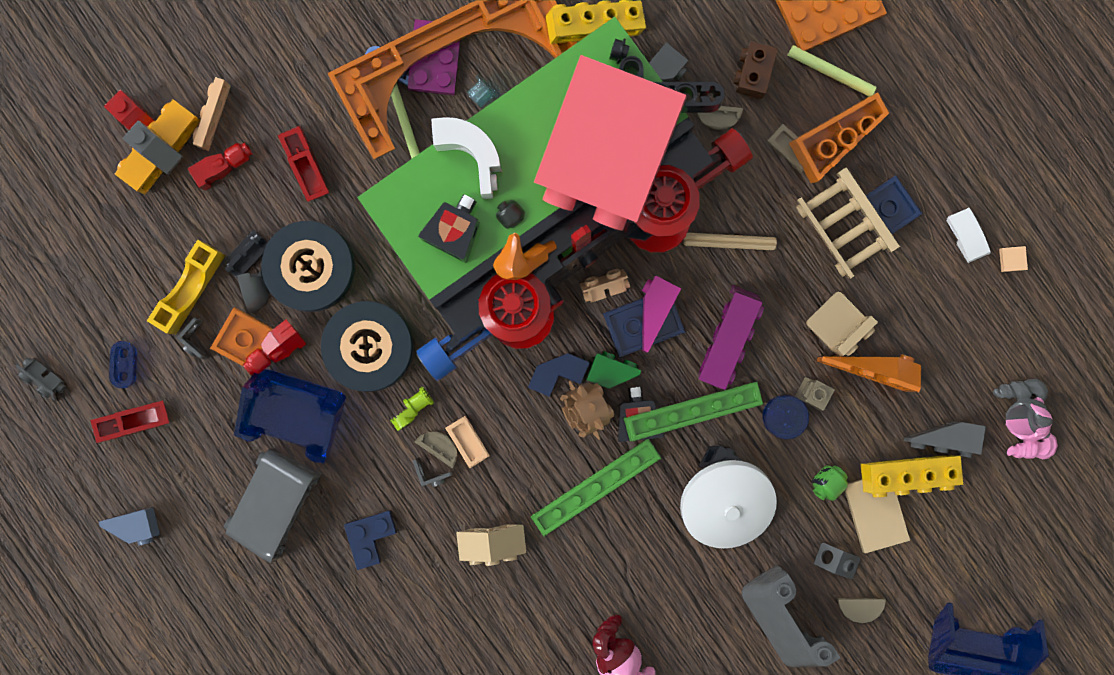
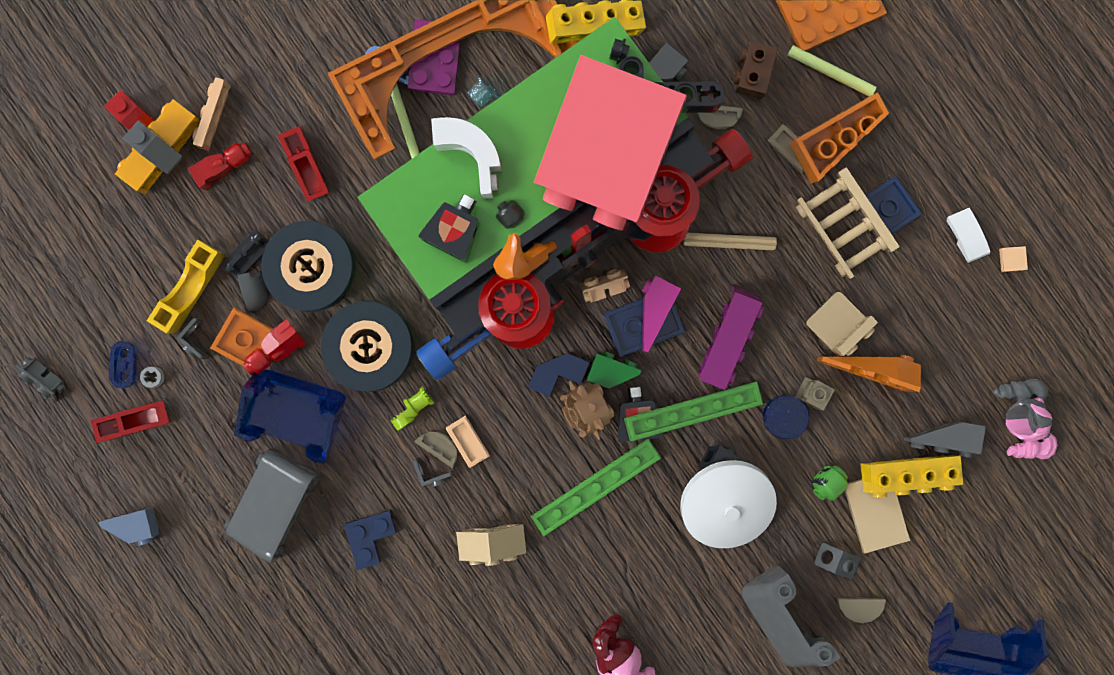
(151, 384): none -> light grey bush

